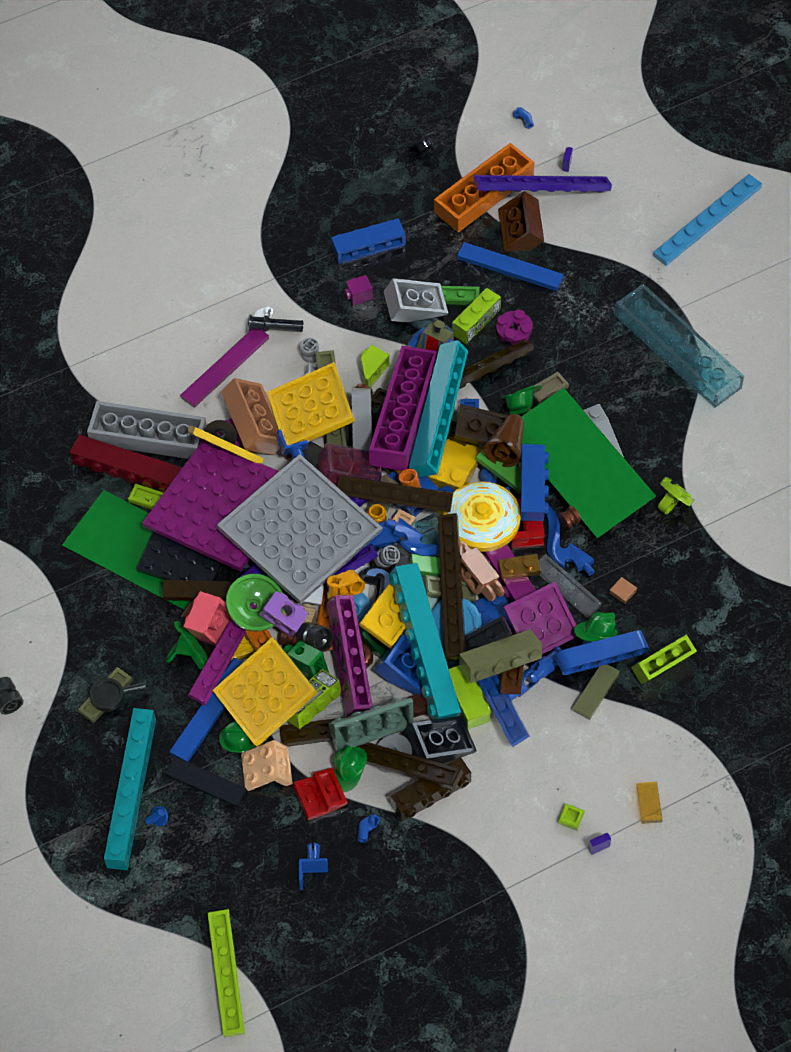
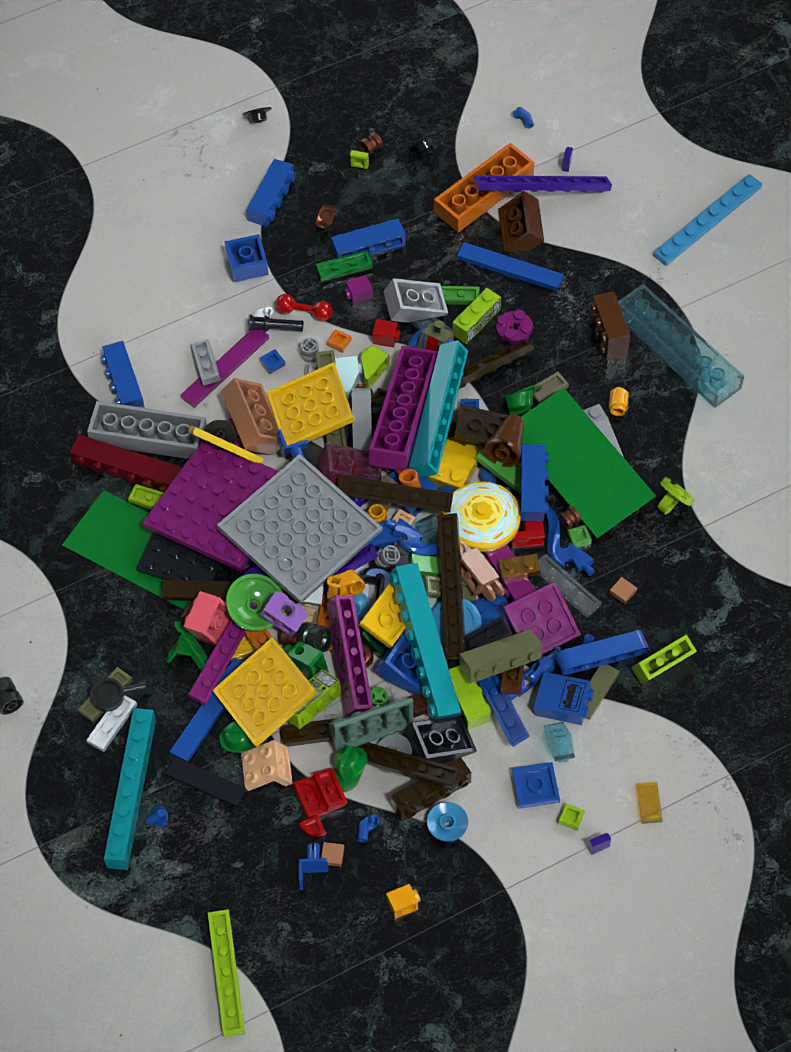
(111, 724): none -> white tile
(122, 375): none -> blue brick
(205, 362): none -> light grey tile
(246, 258): none -> blue brick
(257, 115): none -> black piece
(271, 192): none -> blue brick
(272, 361): none -> blue plate
(286, 304): none -> red piece
(313, 827): none -> red tile
(325, 217): none -> copper hair
(333, 853): none -> nougat tile
(339, 341): none -> orange tile
(344, 266): none -> green plate
(349, 372): none -> light aqua slope
(359, 159): none -> lime tile
(370, 144): none -> copper wheel
(379, 694): none -> bright green wheel
(386, 333): none -> red brick
(403, 901): none -> light orange brick
(449, 813): none -> dark azure dish
(536, 785): none -> blue plate
(559, 742): none -> clear light blue slope
(563, 698): none -> blue brick
(579, 536): none -> bright green tile
(597, 628): green piece -> none
(609, 325): none -> reddish brown brick
(618, 401): none -> light orange brick

